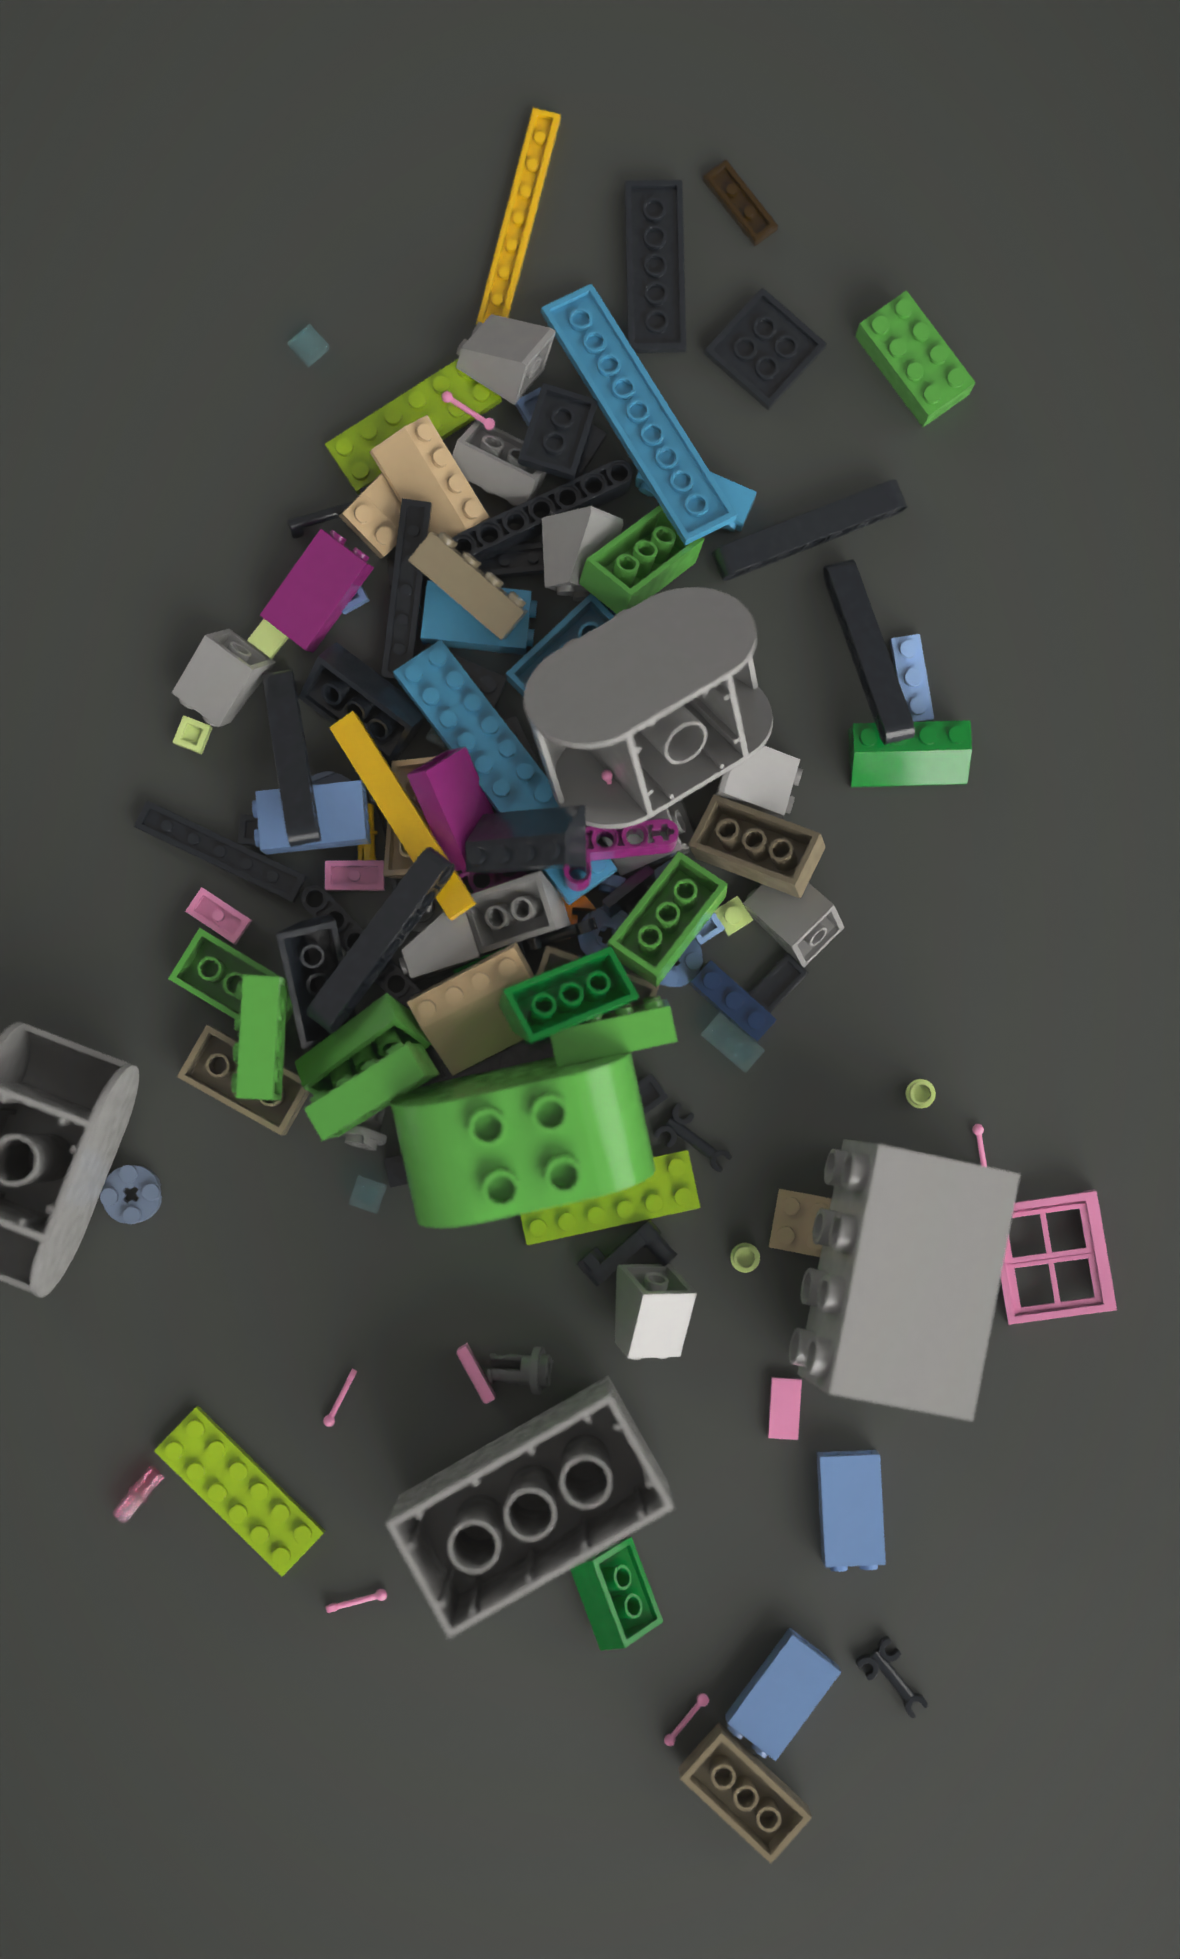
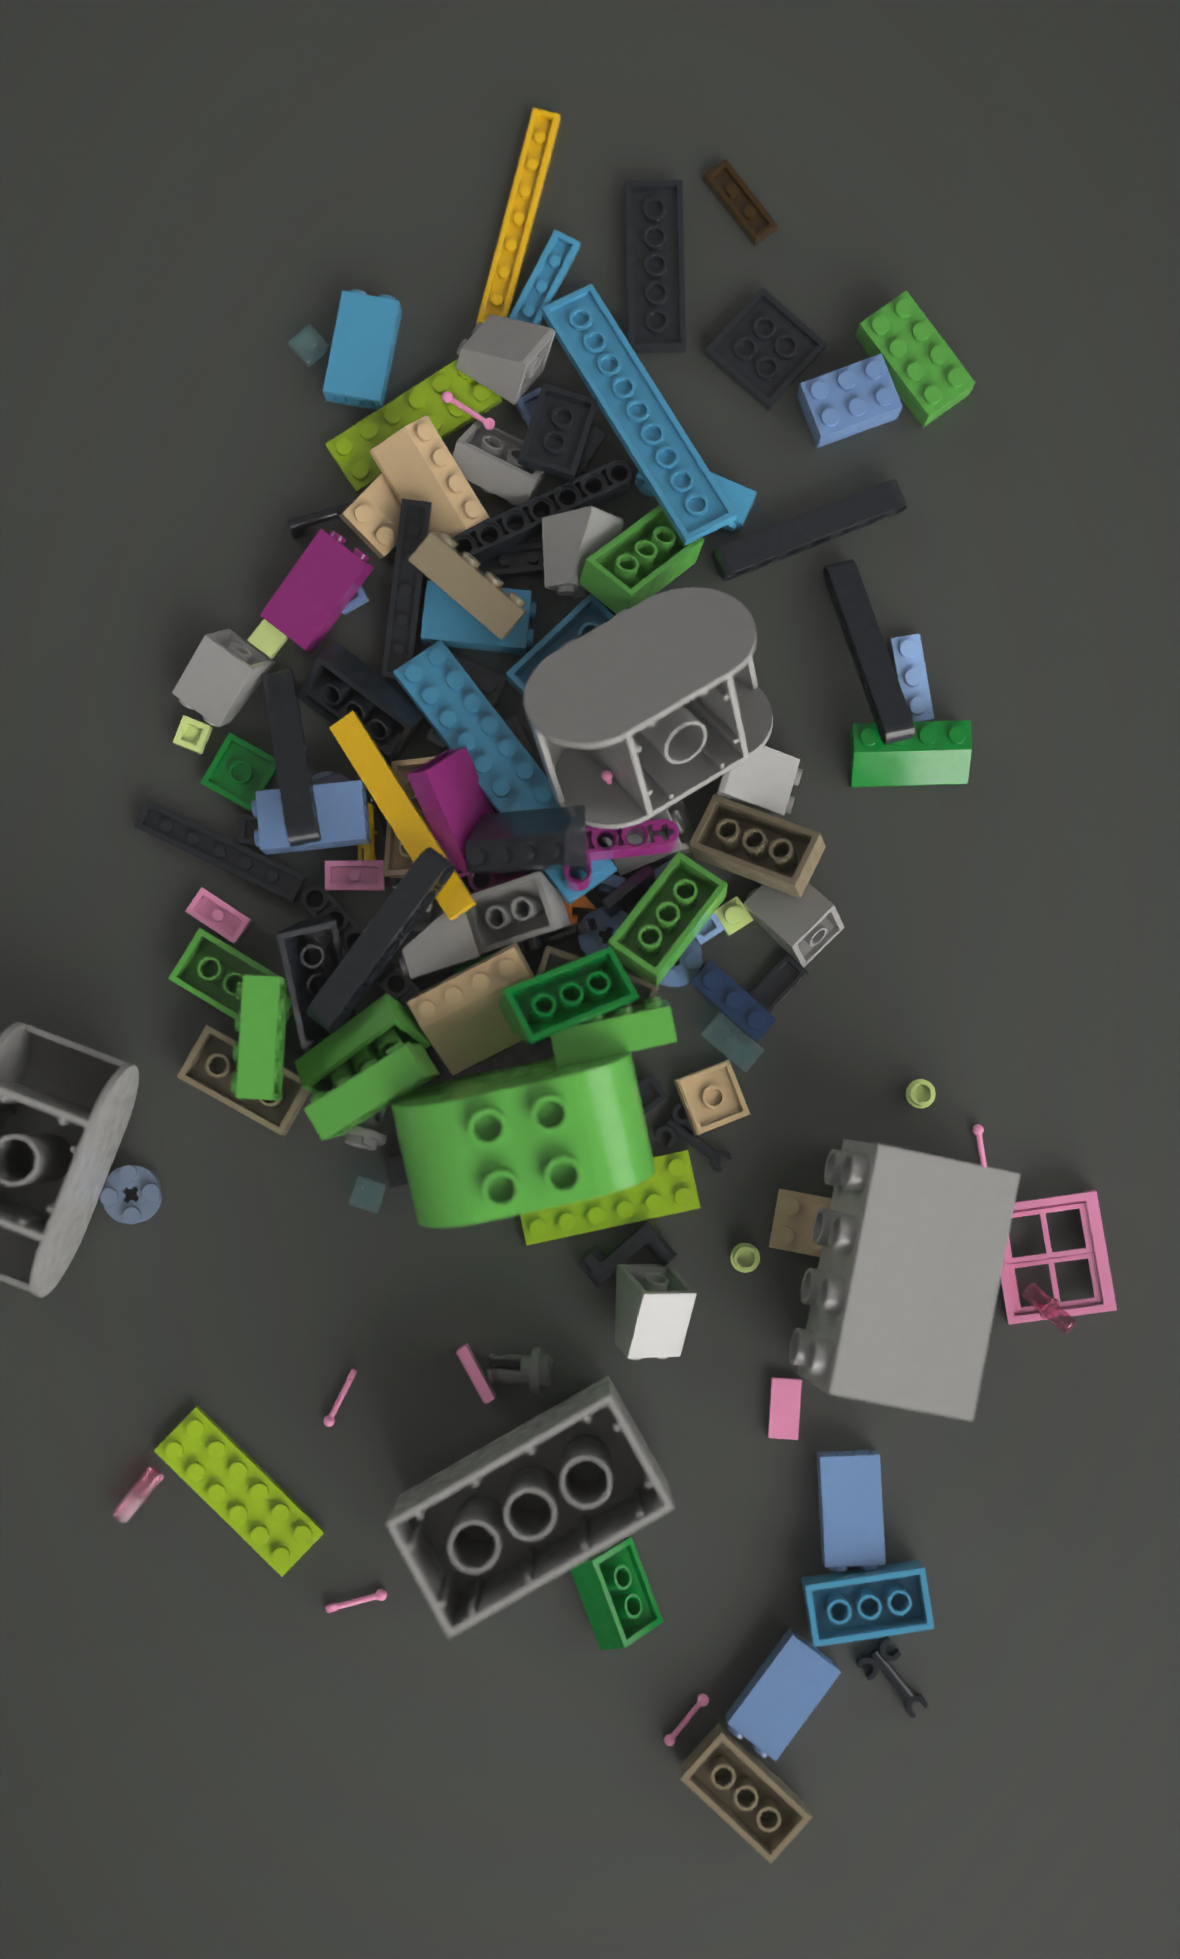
(239, 771): none -> green plate
(362, 349): none -> dark azure brick
(546, 278): none -> dark azure plate
(711, 1097): none -> tan tile
(849, 400): none -> medium blue brick
(867, 1603): none -> dark azure brick
(1049, 1308): none -> clear pink axle

